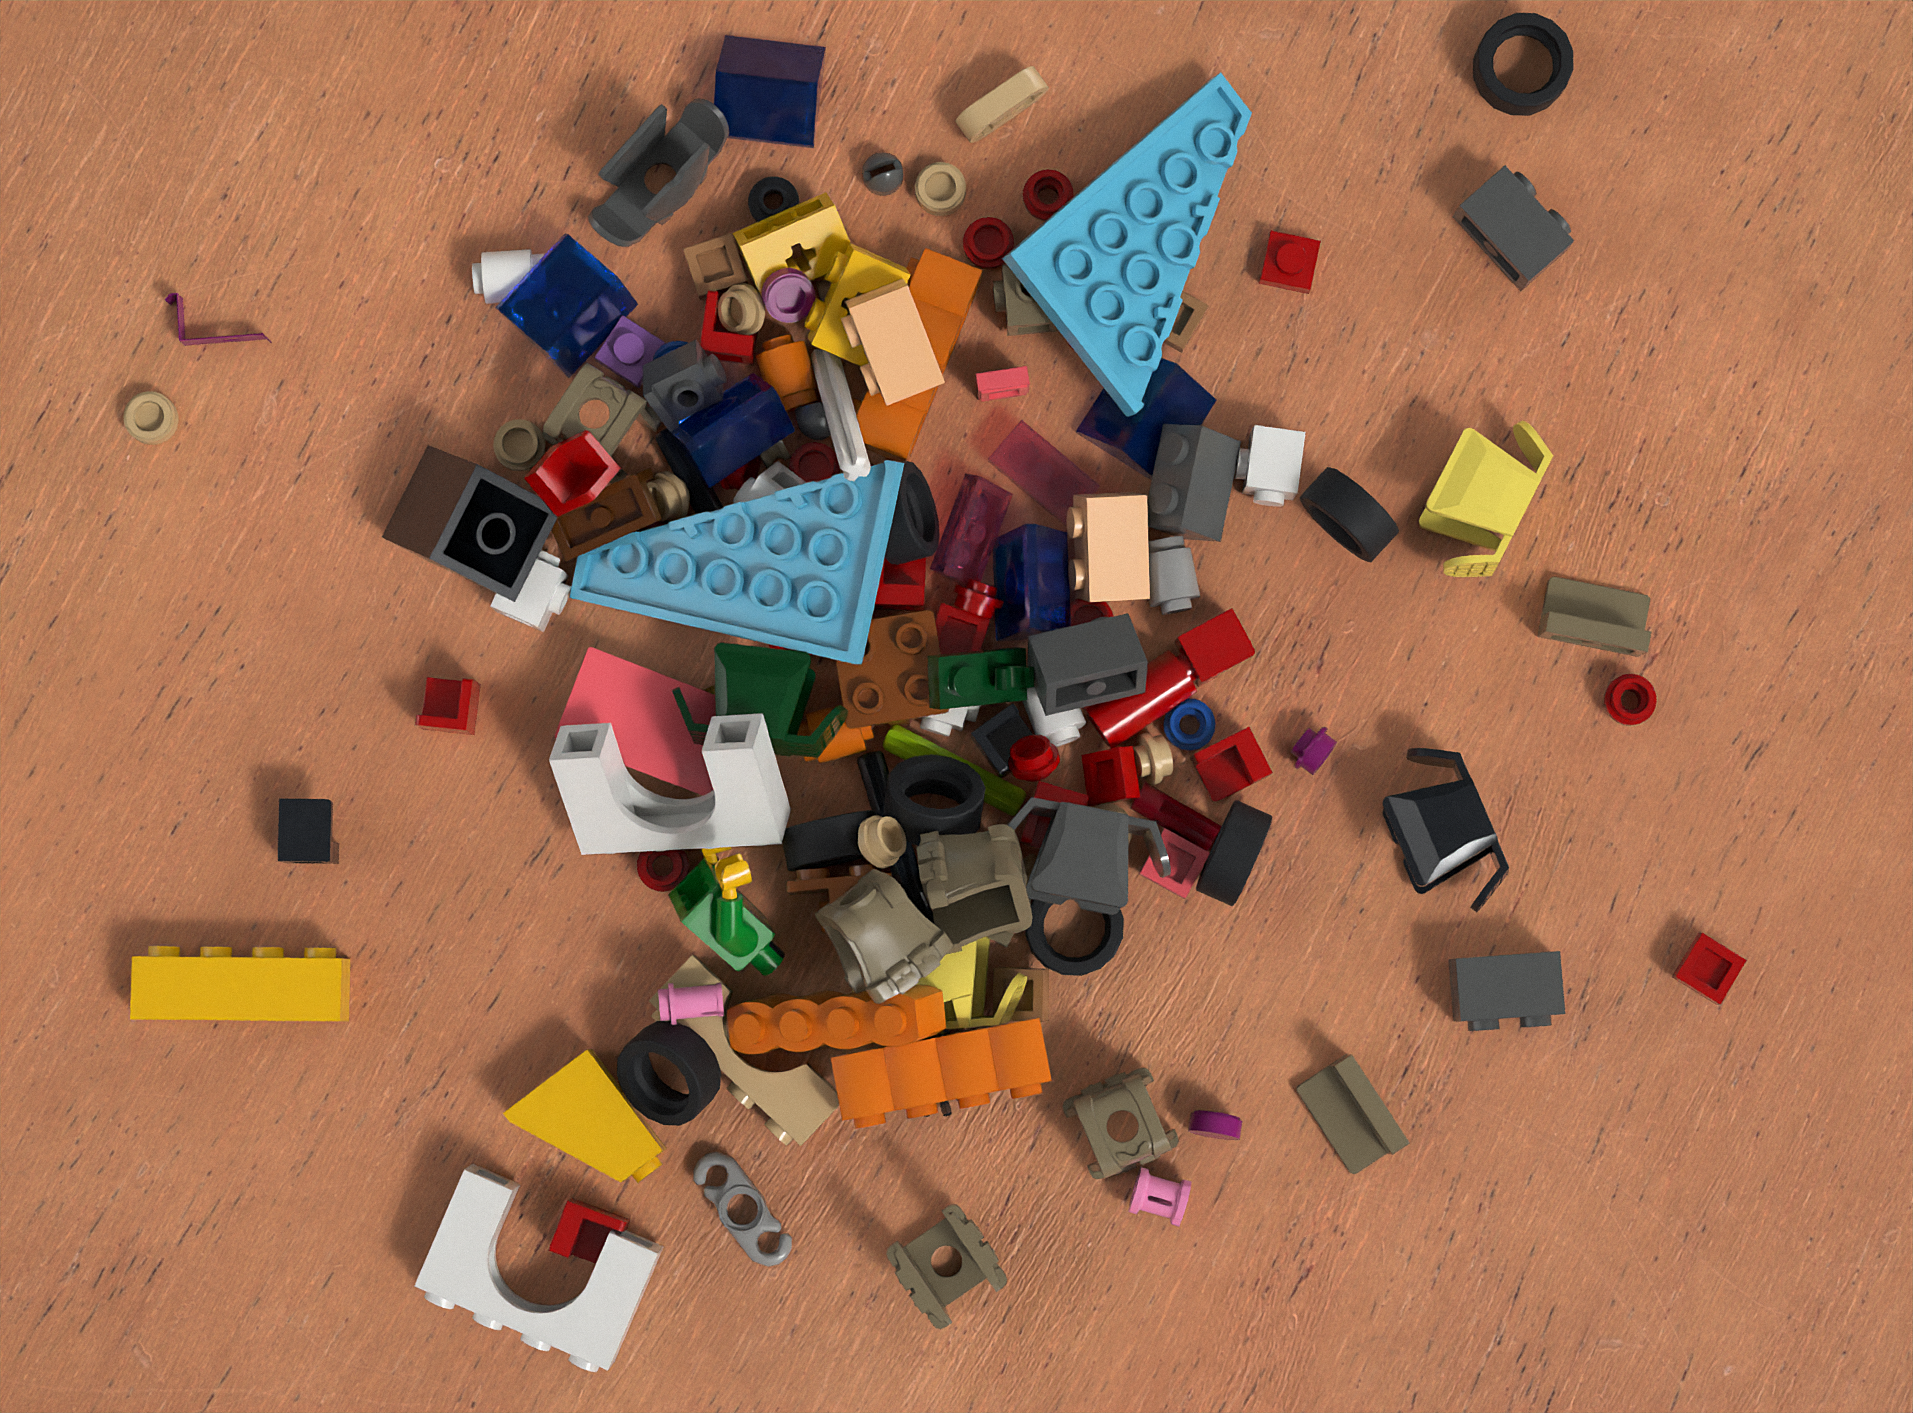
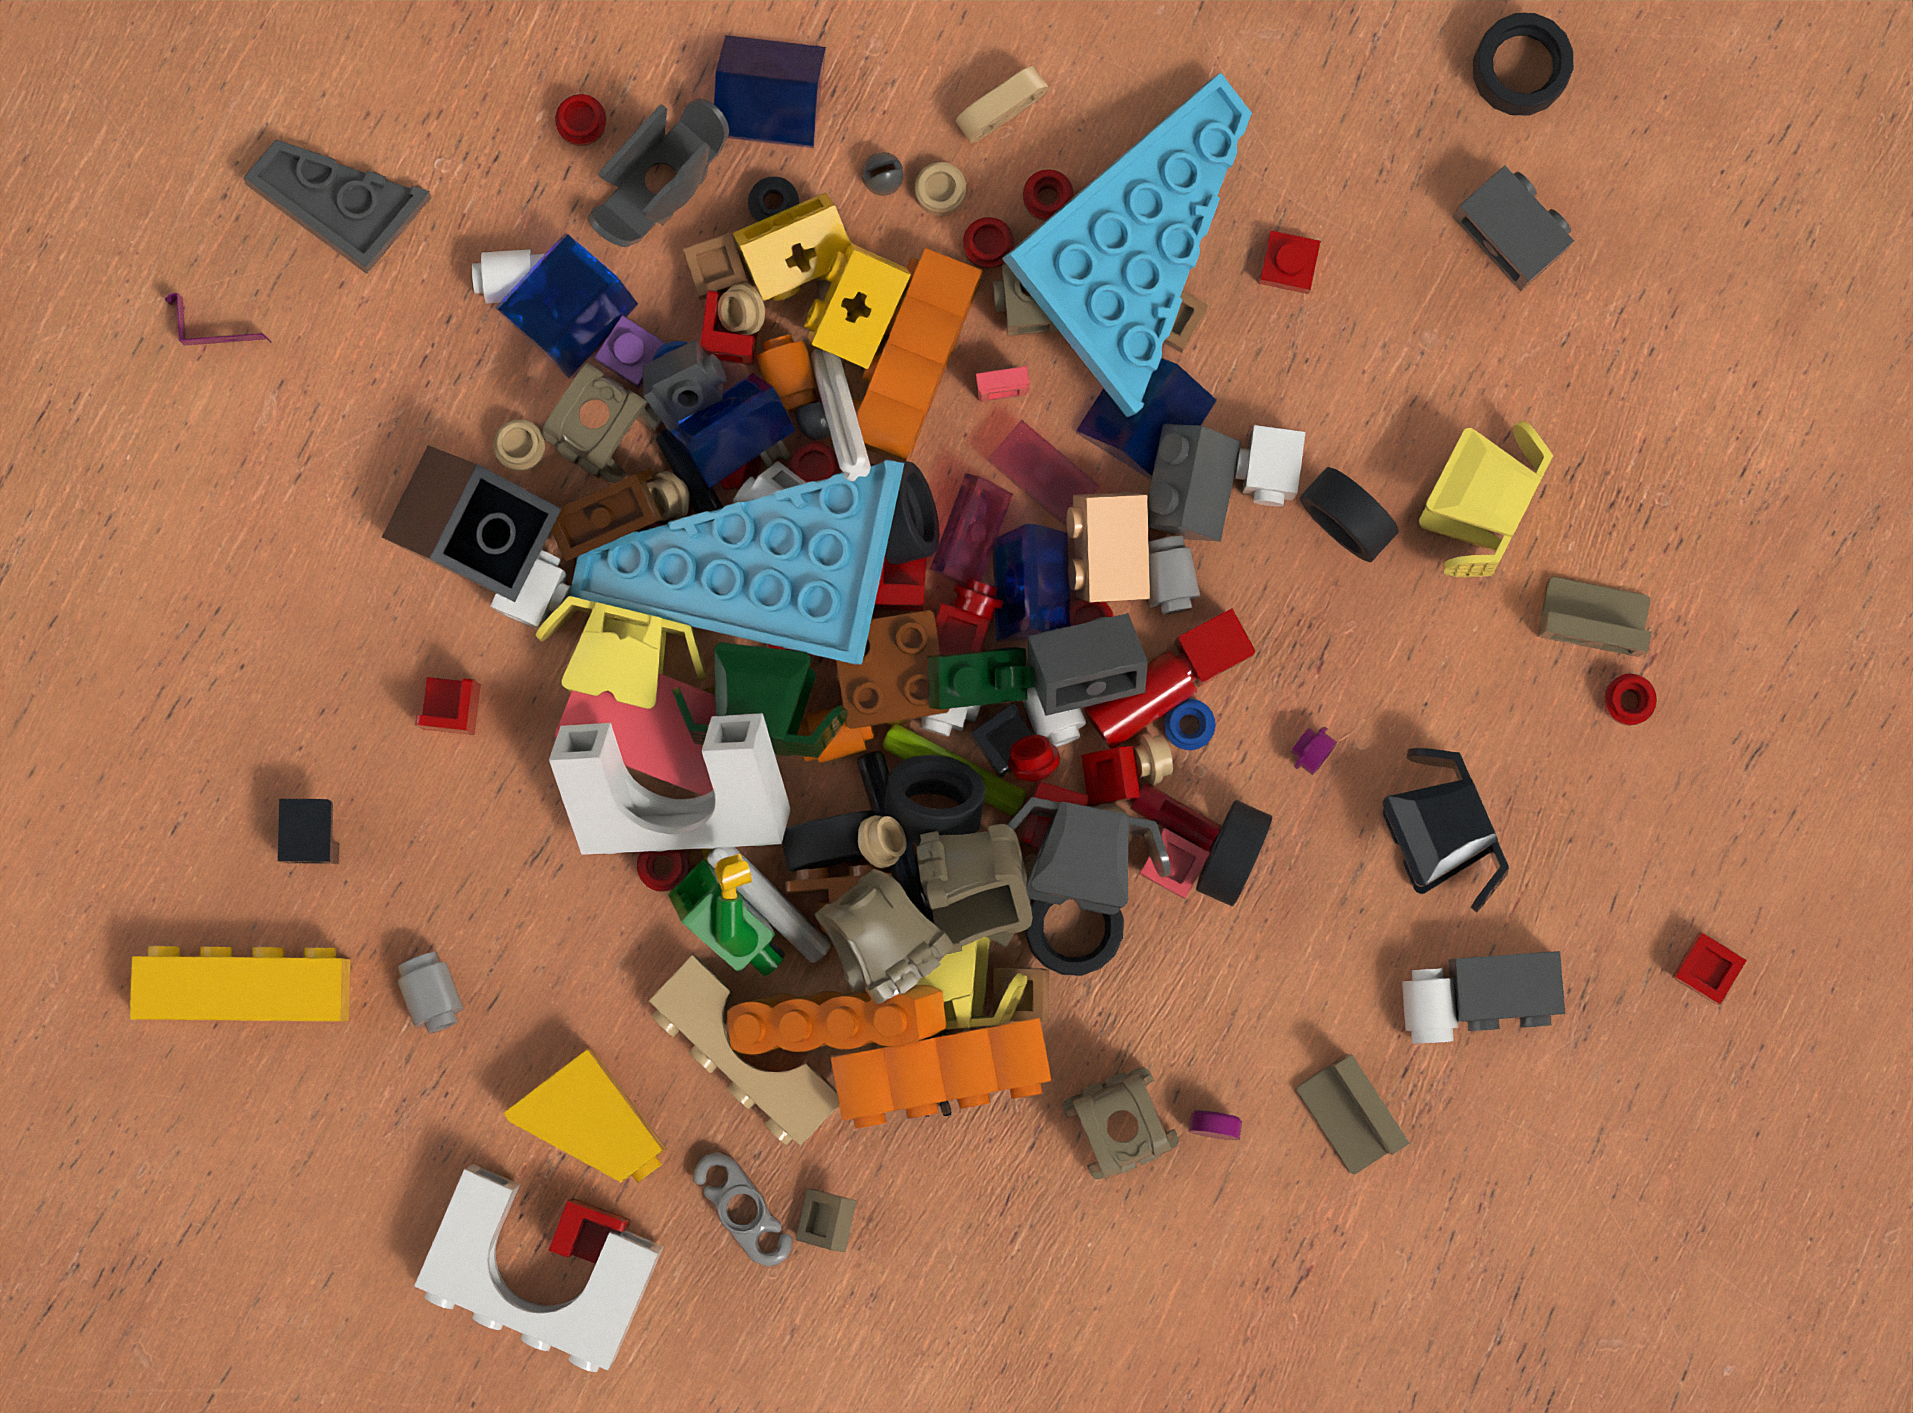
(151, 418): tan tile -> none
(339, 205): none -> dark grey wing
(429, 992): none -> light grey brick
(572, 473): red panel -> none
(580, 120): none -> red plate
(618, 651): none -> light yellow piece
(649, 1092): black tyre -> none
(690, 1002): bright pink pin -> none
(778, 910): none -> white axle
(788, 295): magenta tile -> none
(826, 1220): none -> dark tan plate
(893, 343): light nougat brick -> none
(929, 1289): dark tan piece -> none
(1159, 1196): bright pink bush -> none
(1231, 765): red panel -> none
(1430, 1006): none -> white brick

